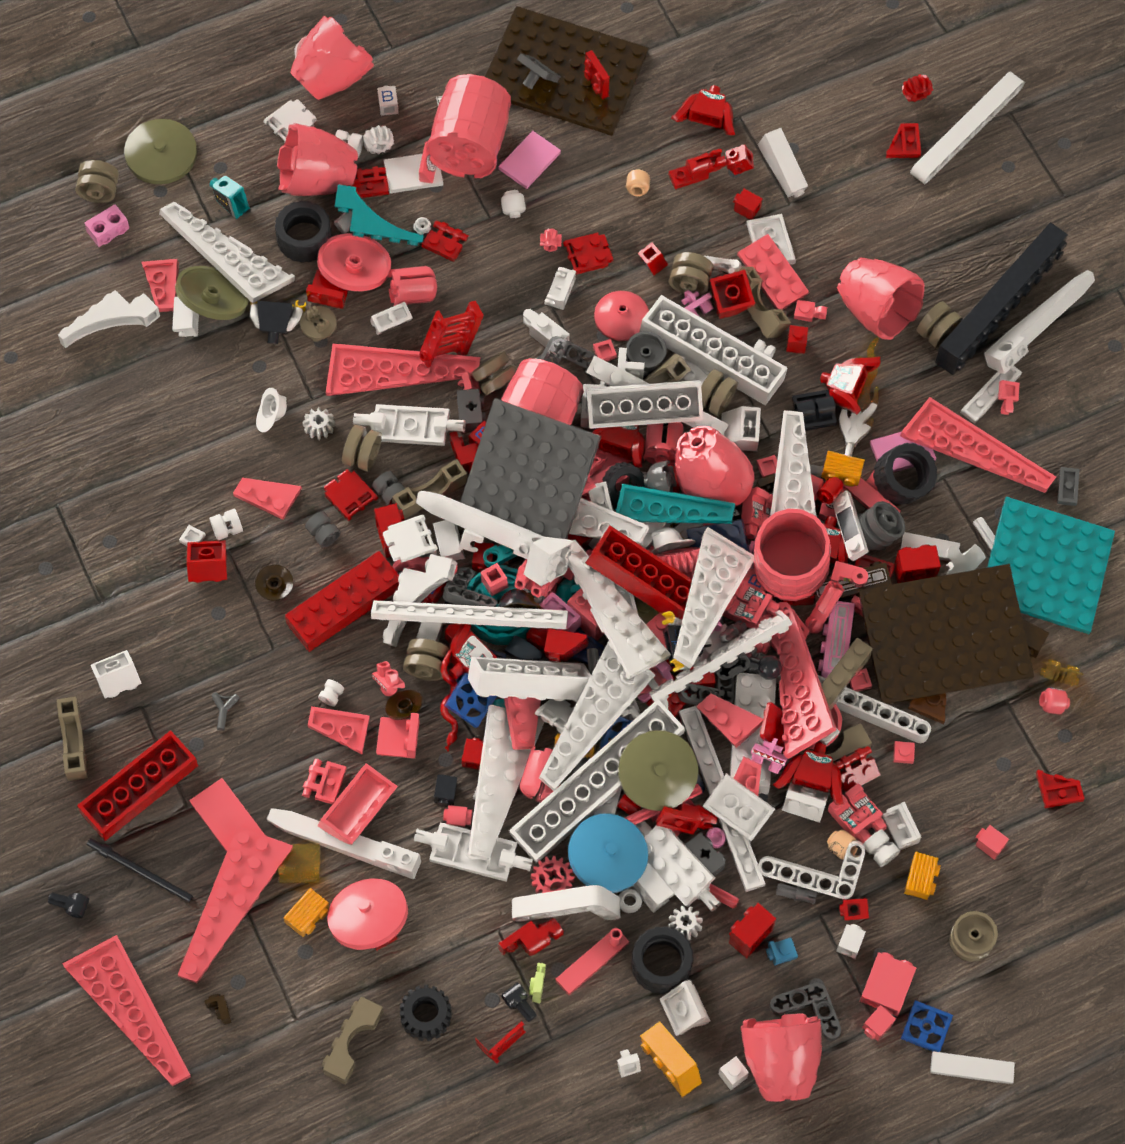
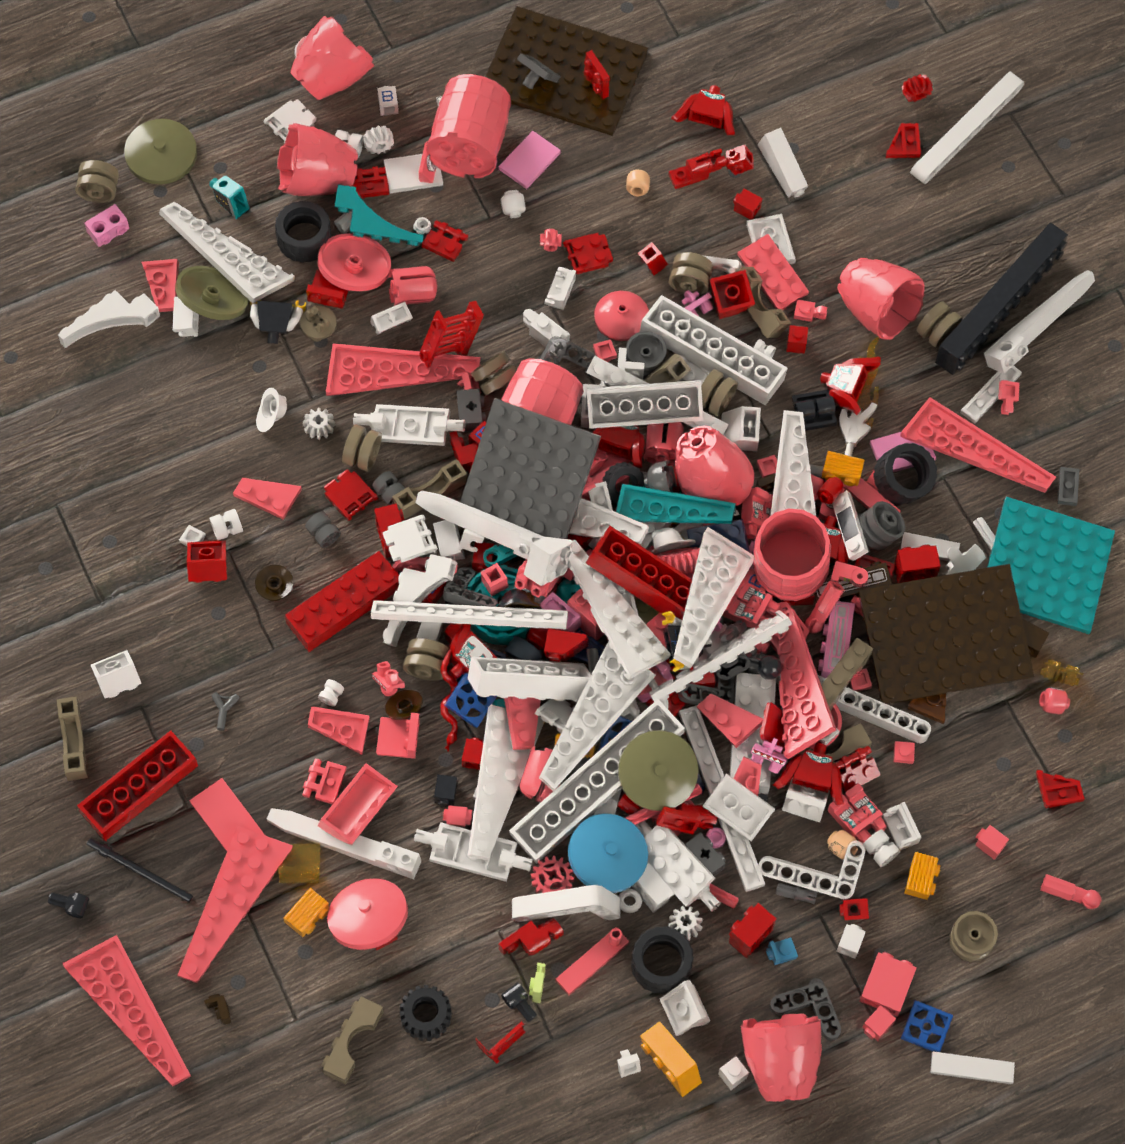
(1089, 898): none -> coral piece

